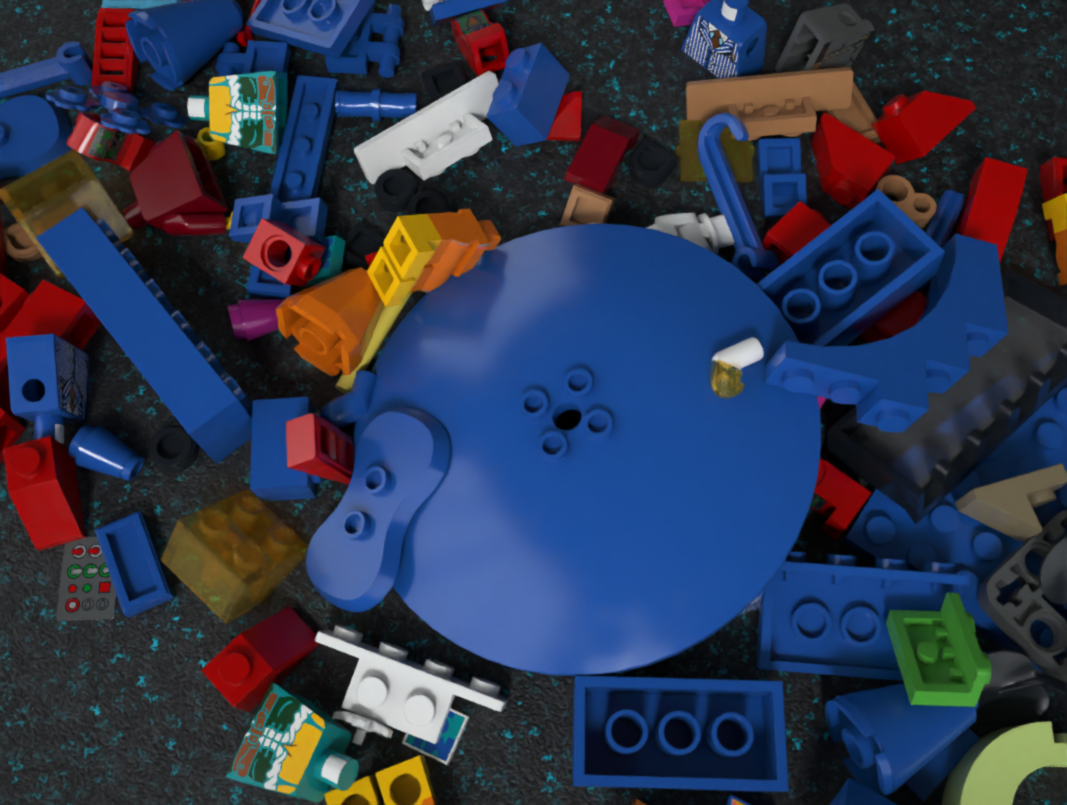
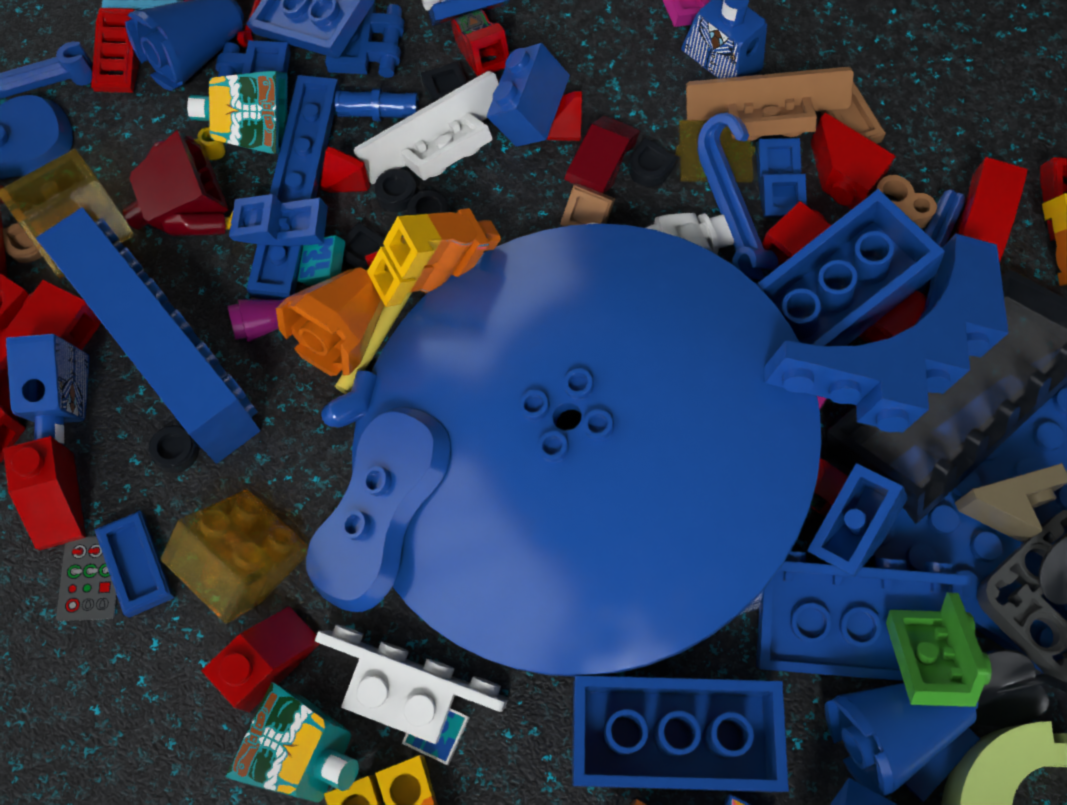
(105, 453): blue cone -> none
(108, 144): red leg -> none
(121, 104): blue plant -> none
(268, 253): red brick -> none
(269, 472): blue brick -> none
(319, 448): red slope -> none
(343, 173): none -> red slope
(363, 725): white plant -> none
(727, 367): arm -> none
(825, 39): dark grey torso -> none
(858, 520): none -> blue slope
(919, 122): red slope -> none

